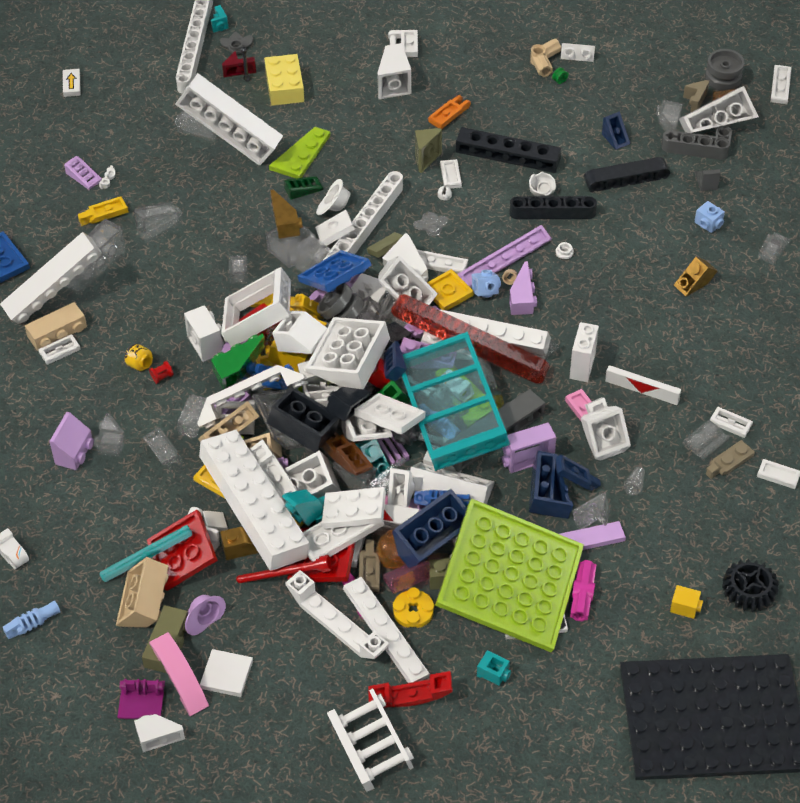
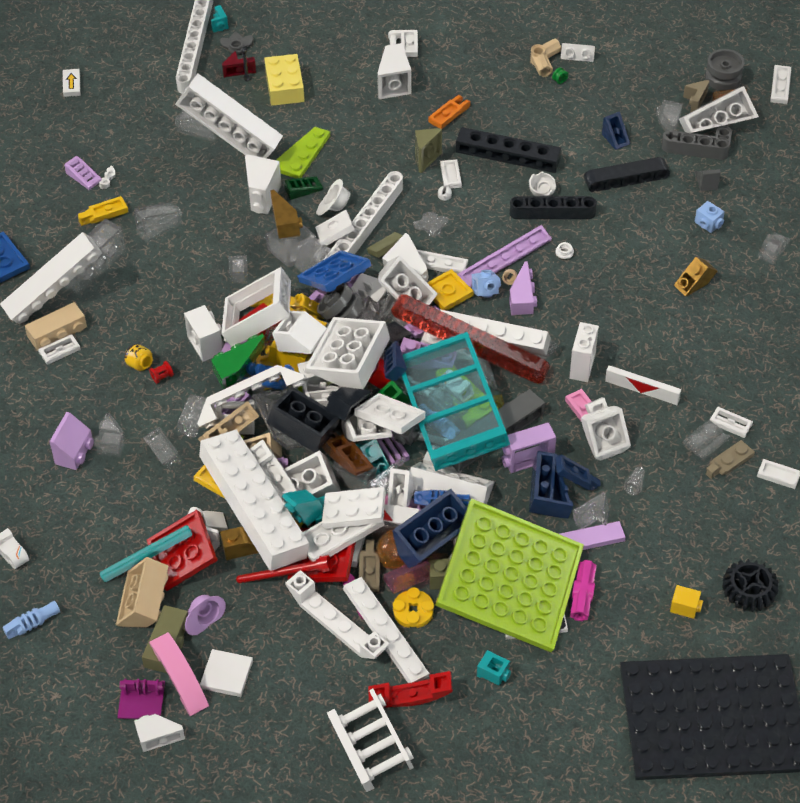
(262, 177): none -> white slope

